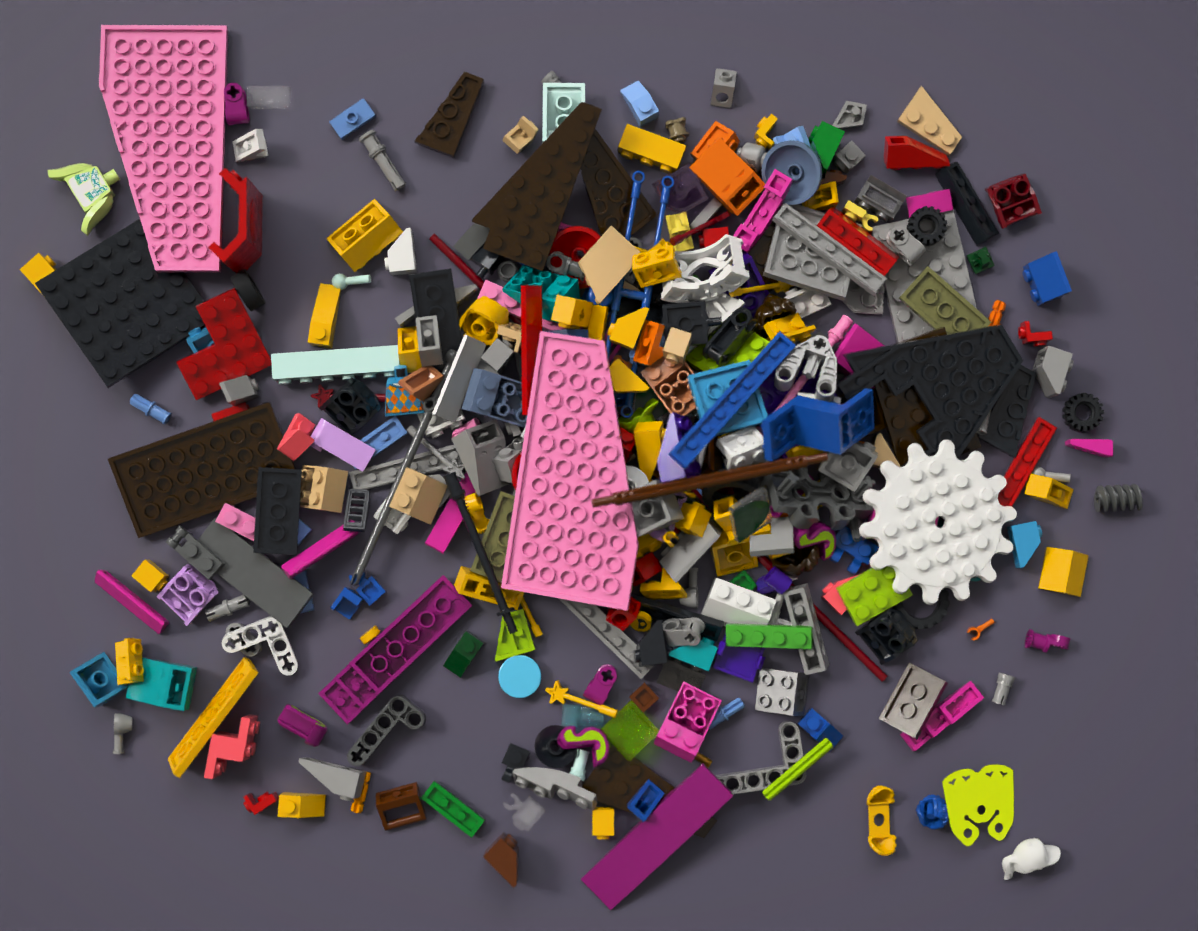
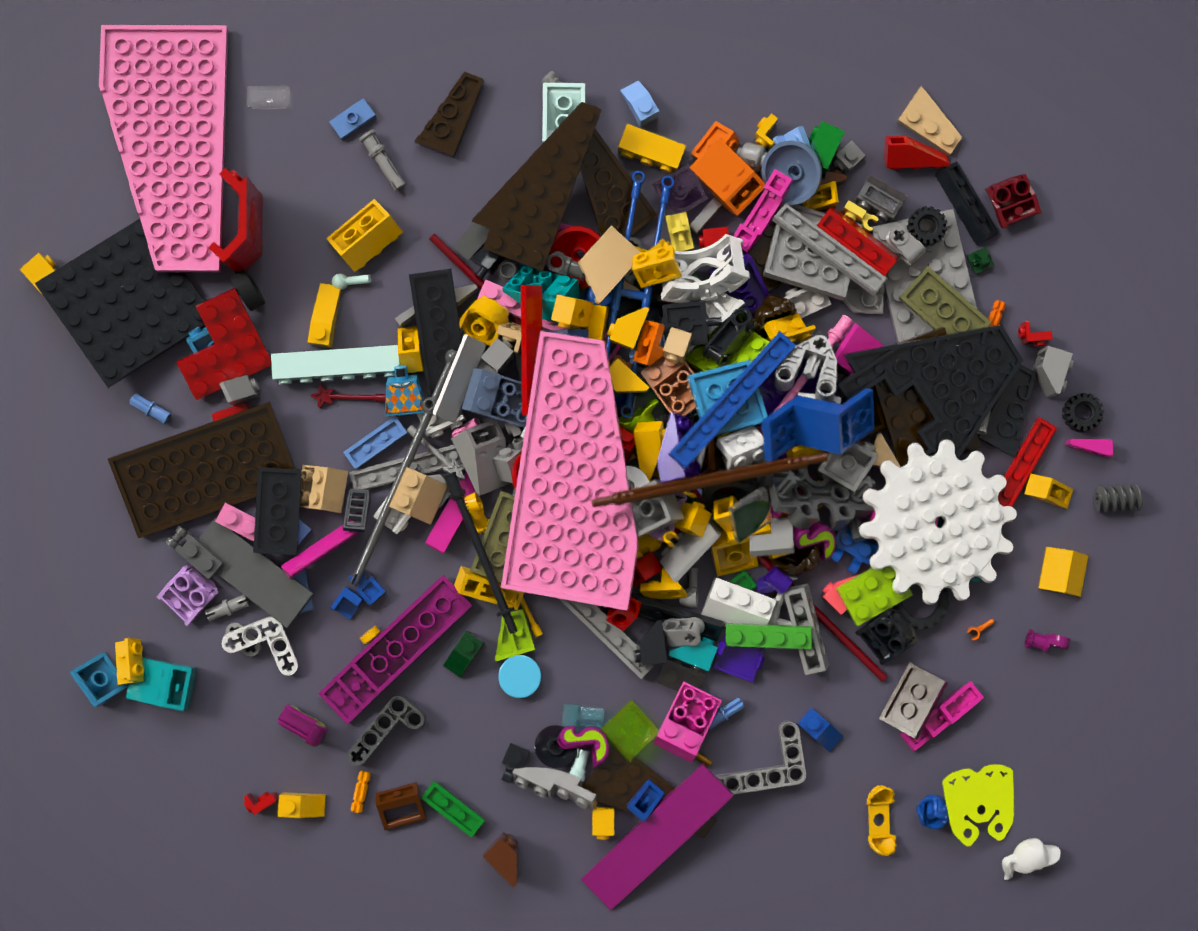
(90, 189): yellowish green torso -> none
(122, 725): light grey bar -> none
(131, 601): dark pink slope -> none
(150, 576): yellow brick -> none
(212, 716): yellow tile -> none
(232, 746): coral bracket -> none
(236, 108): magenta piece -> none
(250, 146): white slope -> none
(297, 437): coral slope -> none
(337, 778): light grey slope -> none
(341, 444): lavender door -> none
(352, 405): black slope -> none
(402, 255): white slope -> none
(422, 382): nougat slope -> none
(429, 341): light grey slope -> none
(521, 135): tan bracket -> none
(527, 812): clear brick -> none
(560, 694): yellow piece -> none
(599, 688): magenta piece -> none
(642, 622): yellow tile -> none
(643, 697): reddish brown plate -> none
(677, 129): dark tan brick -> none
(679, 238): dark red piece -> none
(723, 83): light grey bracket -> none
(778, 287): yellow piece -> none
(781, 692): bracket -> none
(797, 769): lime axle -> none
(851, 115): light grey piece -> none
(938, 199): dark pink slope -> none
(1004, 683): light grey pin -> none
(1025, 541): dark azure slope -> none
(1046, 279): blue slope -> none
(1062, 477): light grey bar -> none

